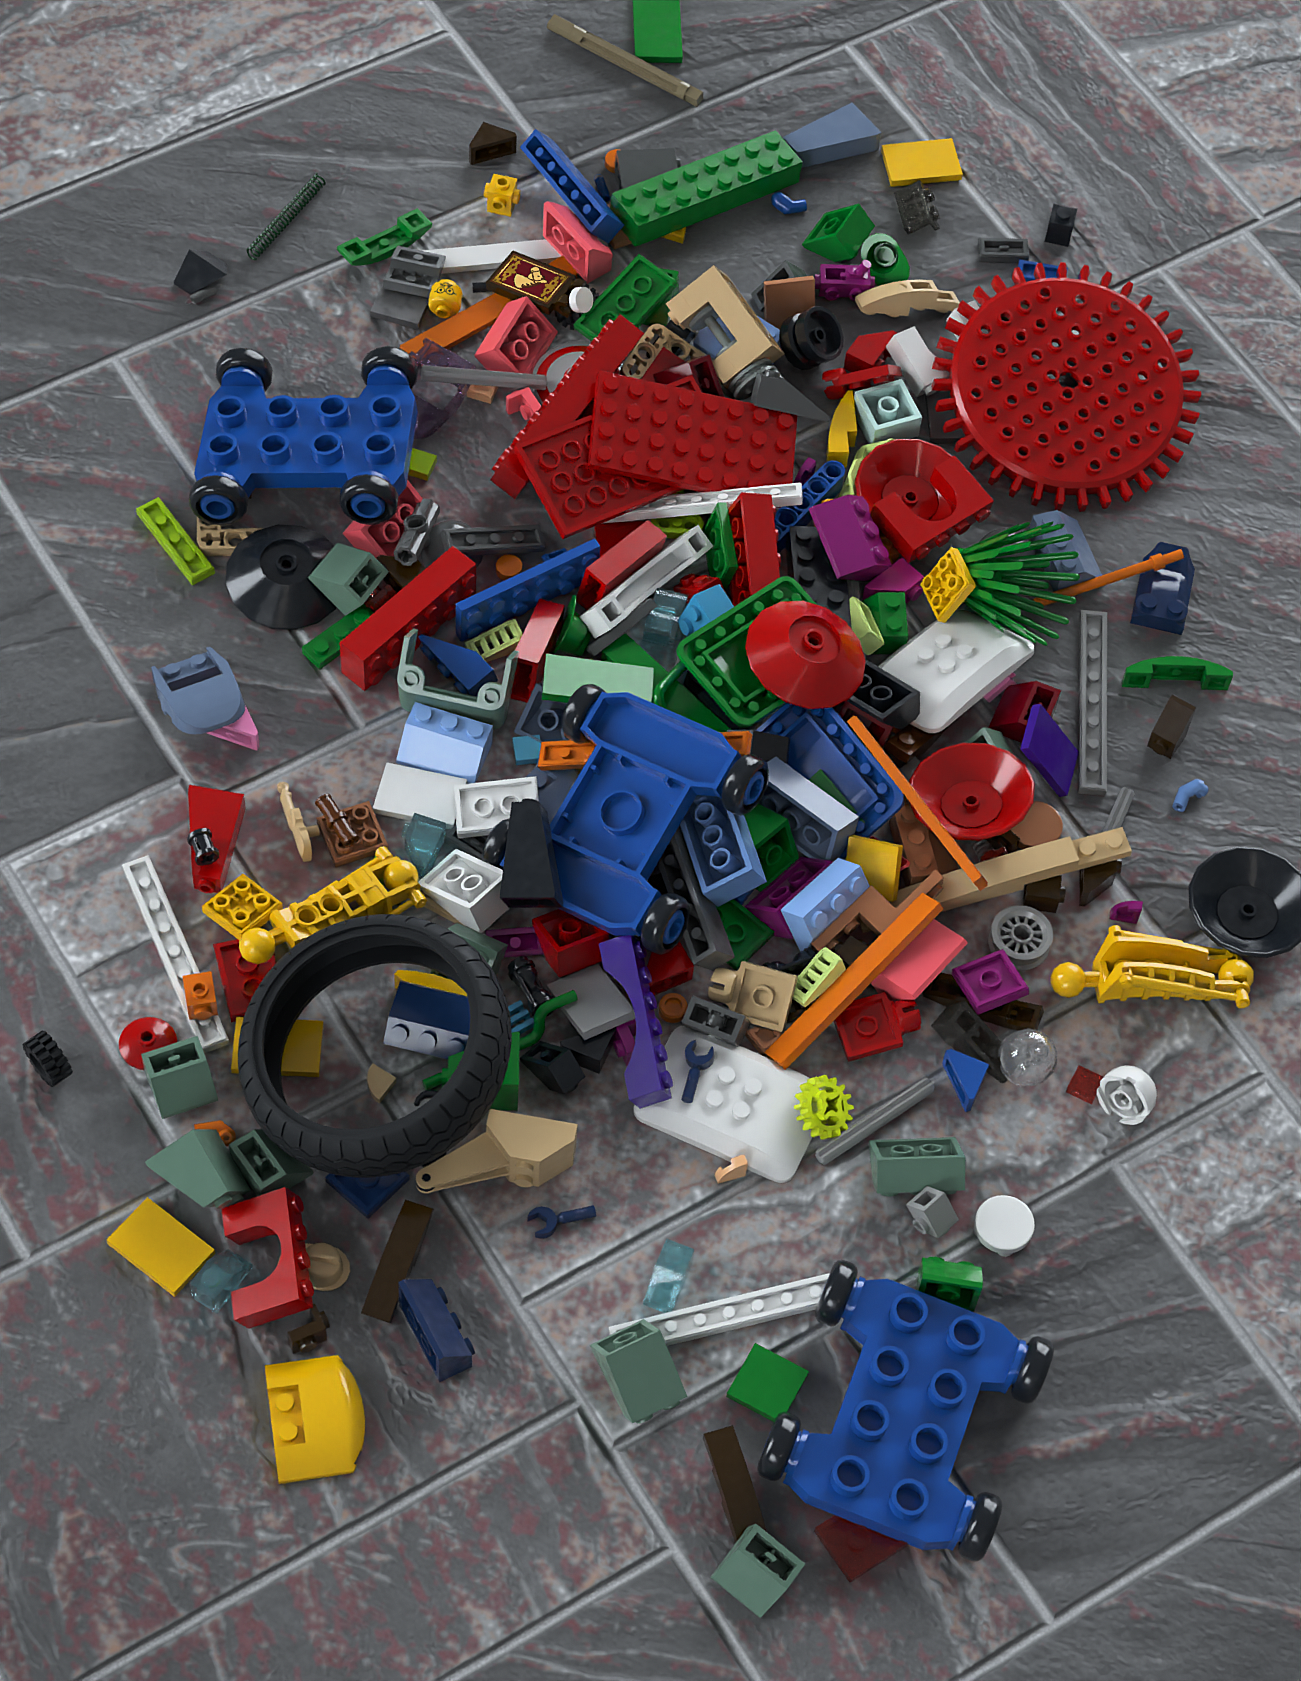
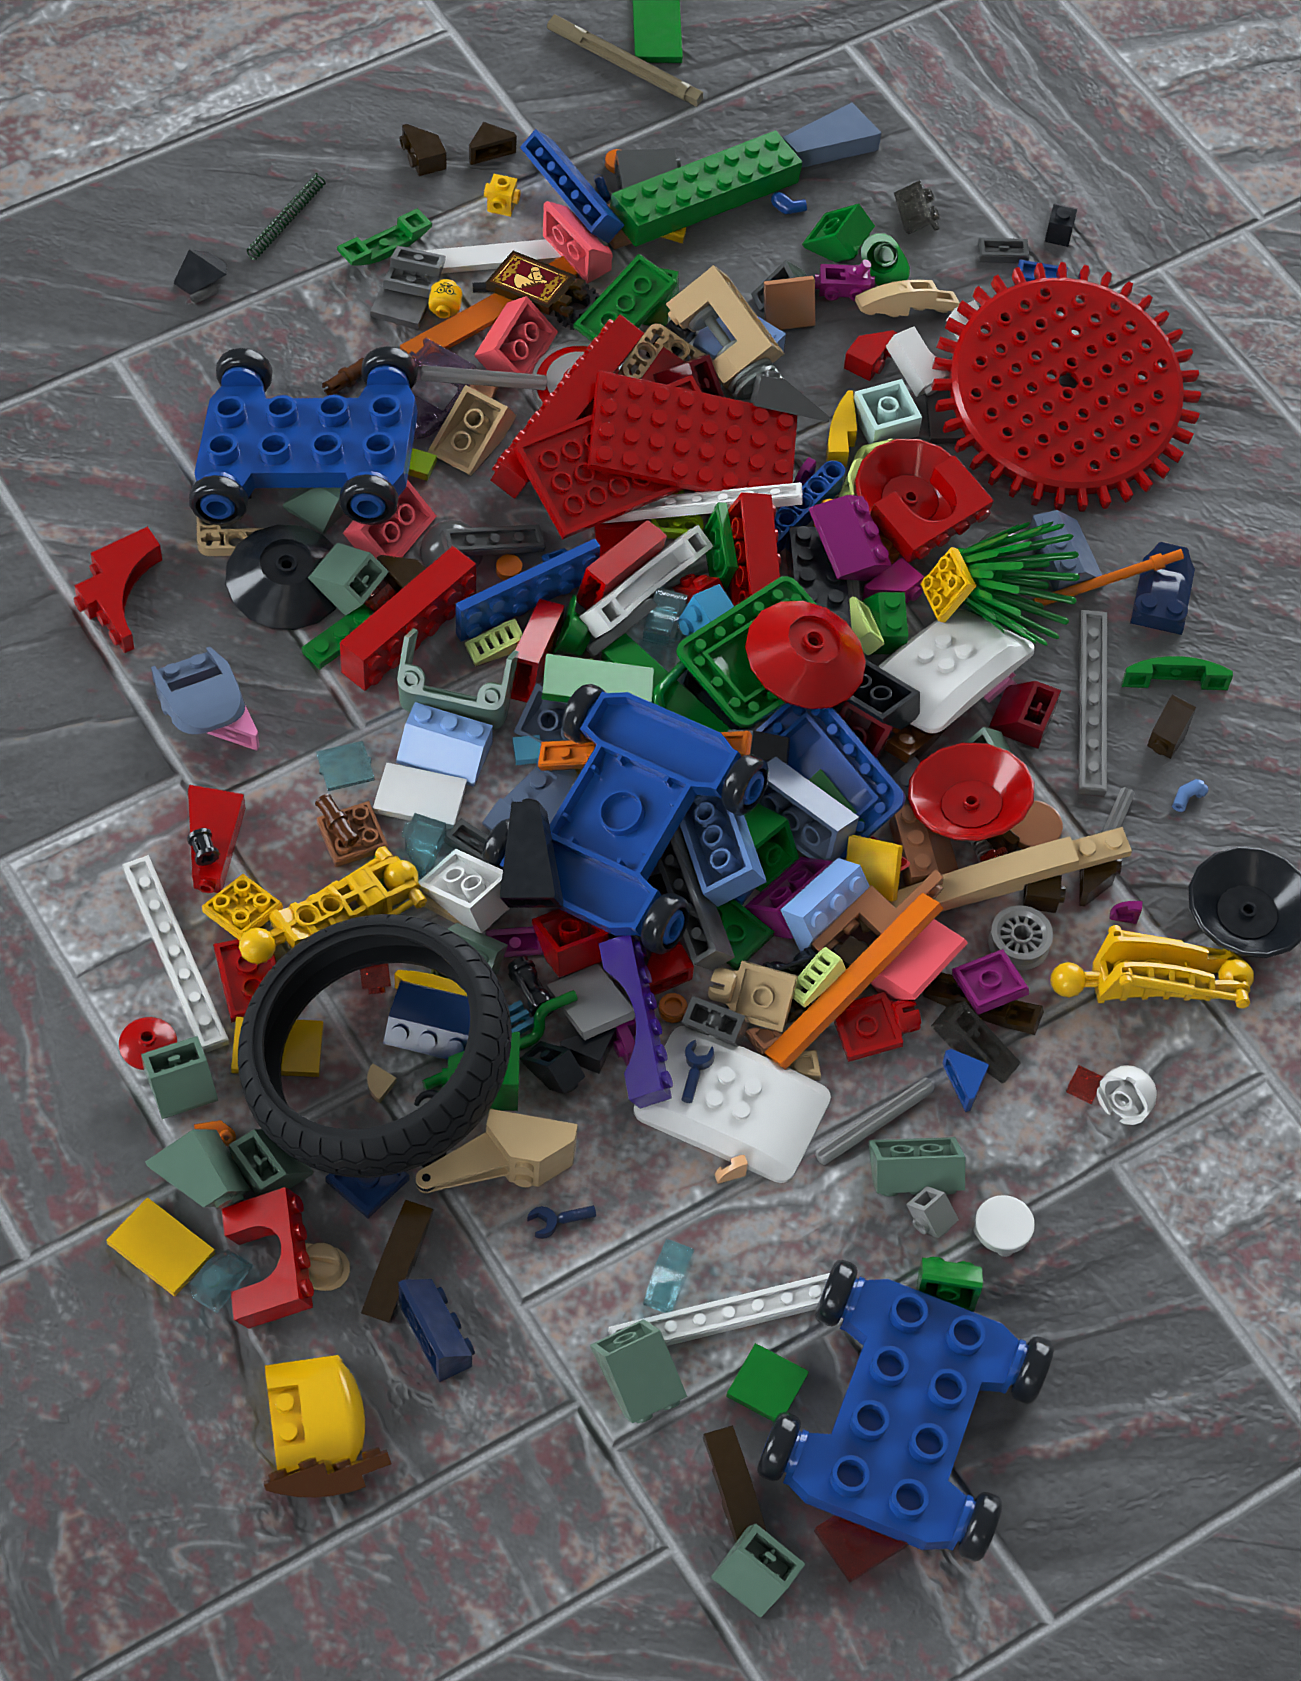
(47, 1058): black tyre -> none
(114, 575): none -> red arch
(175, 541): lime tile -> none
(200, 995): orange brick -> none
(295, 821): tan piece -> none
(309, 1335): dark brown bracket -> none
(315, 1481): none -> reddish brown slope
(316, 506): none -> sand green slope
(345, 378): none -> reddish brown pin
(345, 766): none -> clear light blue piece
(375, 978): none -> clear red bracket
(416, 532): dark grey piece -> none
(423, 149): none -> dark brown slope
(460, 663): blue slope -> none
(471, 430): none -> tan slope
(486, 804): white tile -> none
(522, 401): coral bracket -> none
(581, 299): white tile -> none
(808, 1064): none -> tan tile
(811, 338): black wheel -> none
(823, 1107): neon yellow gear -> none
(858, 380): red plate -> none
(917, 802): orange tile -> none
(921, 160): yellow tile -> none
(1027, 1057): clear cylinder -> none
(1049, 750): dark purple tile -> none

